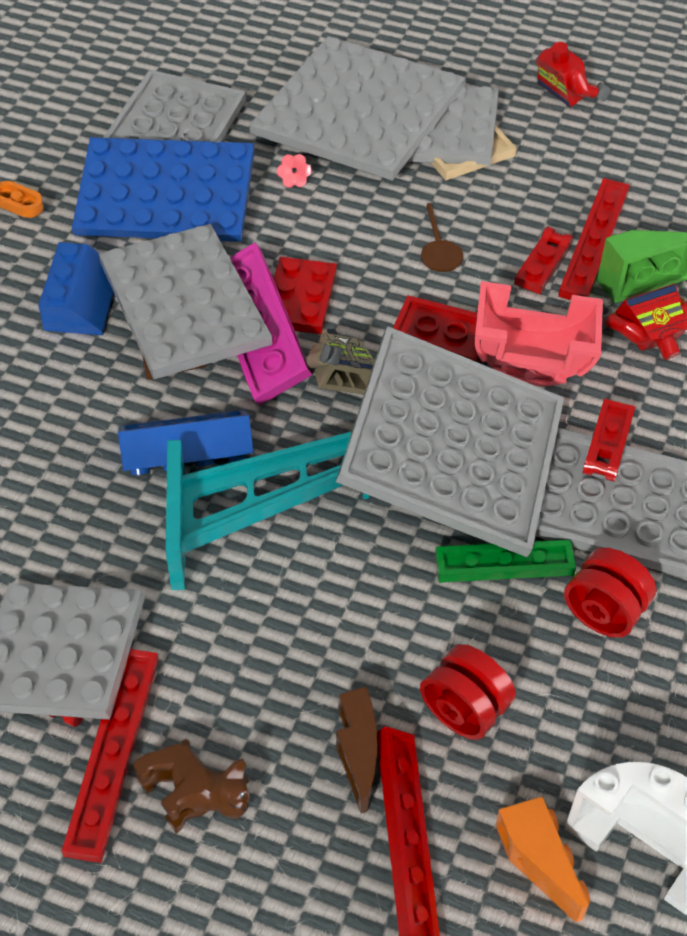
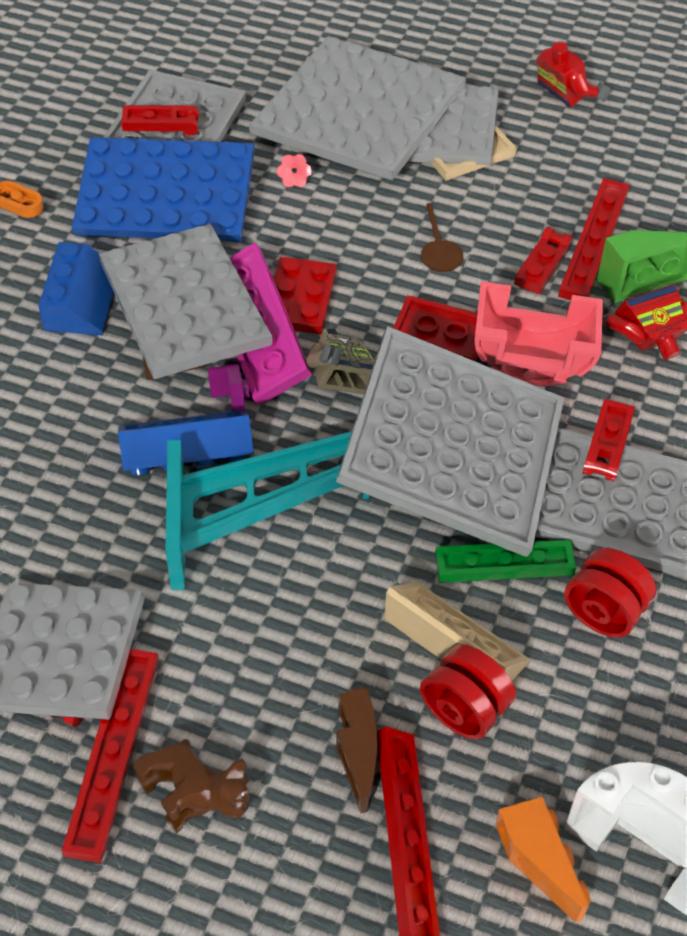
(160, 118): none -> red plate
(228, 382): none -> magenta bracket
(442, 626): none -> tan slope

